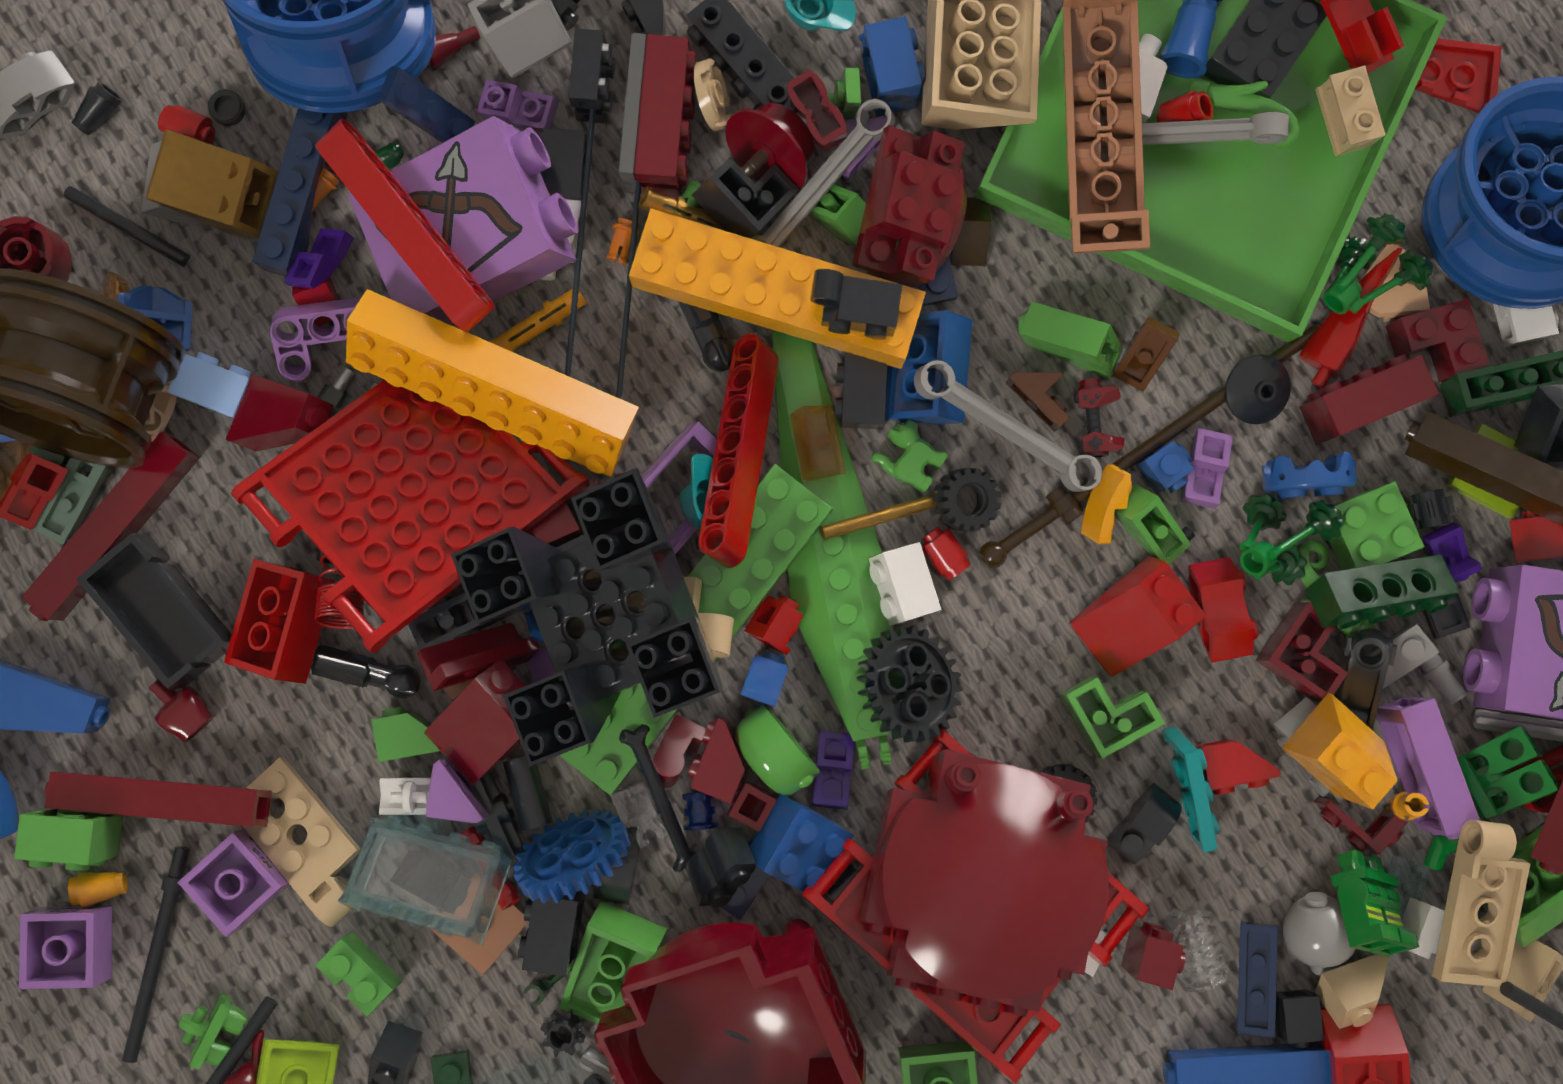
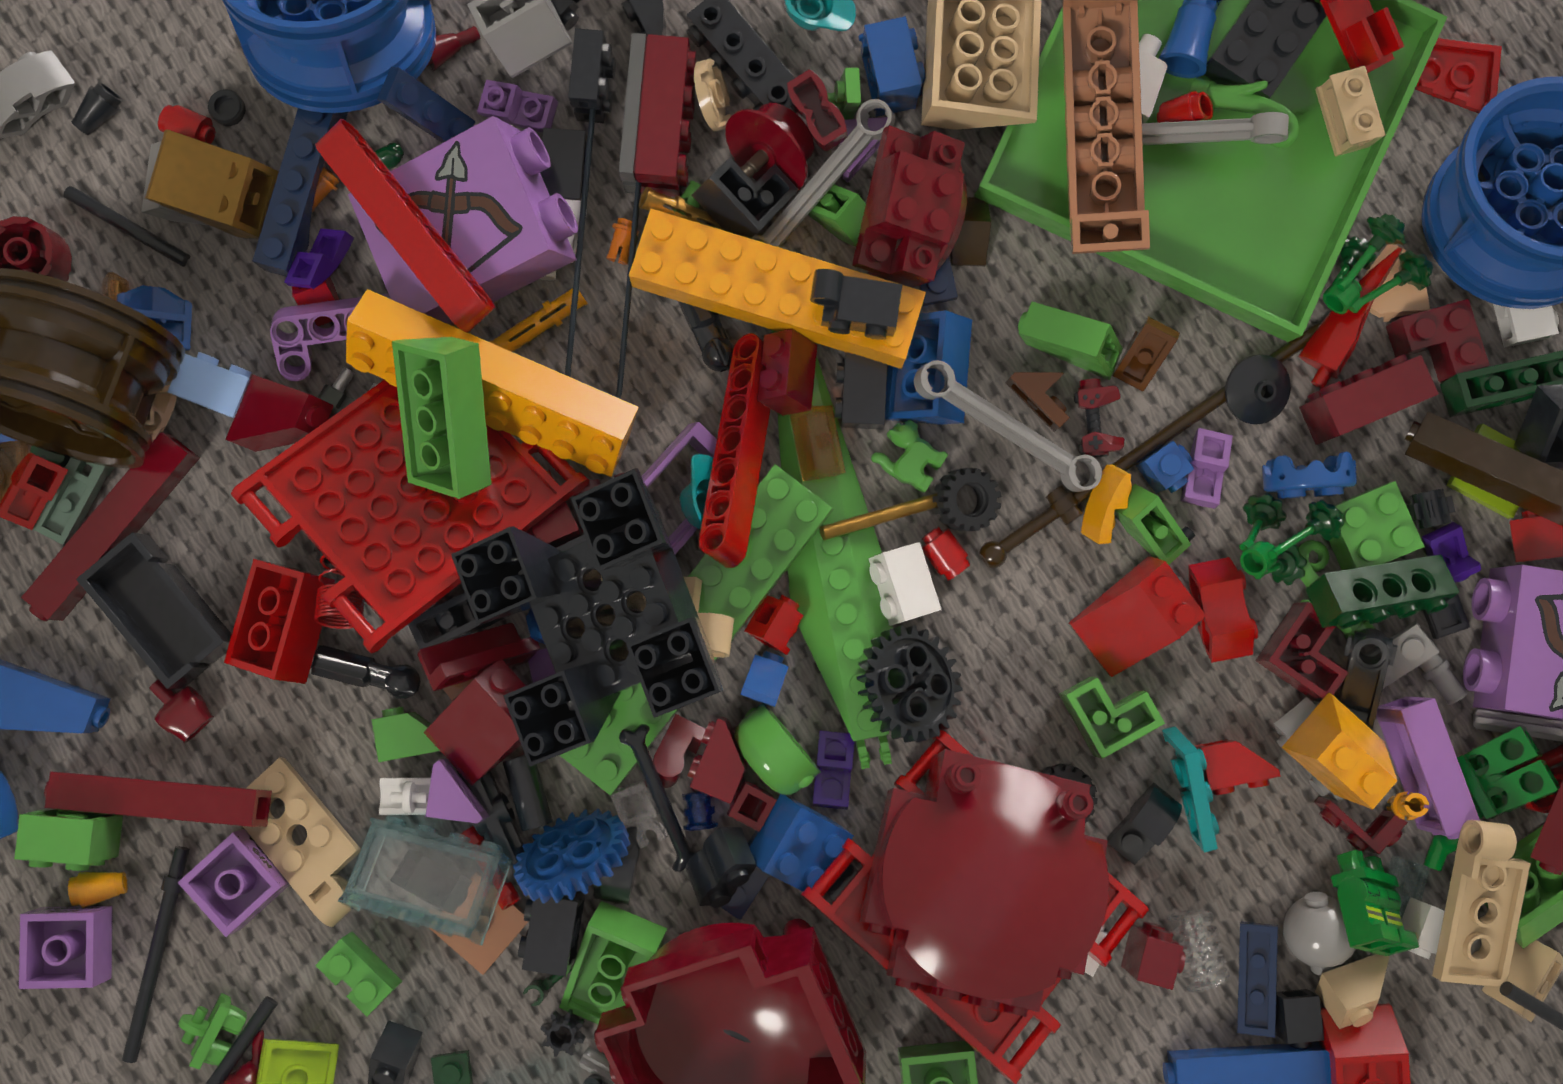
(442, 414): none -> bright green slope
(789, 372): none -> dark red piece

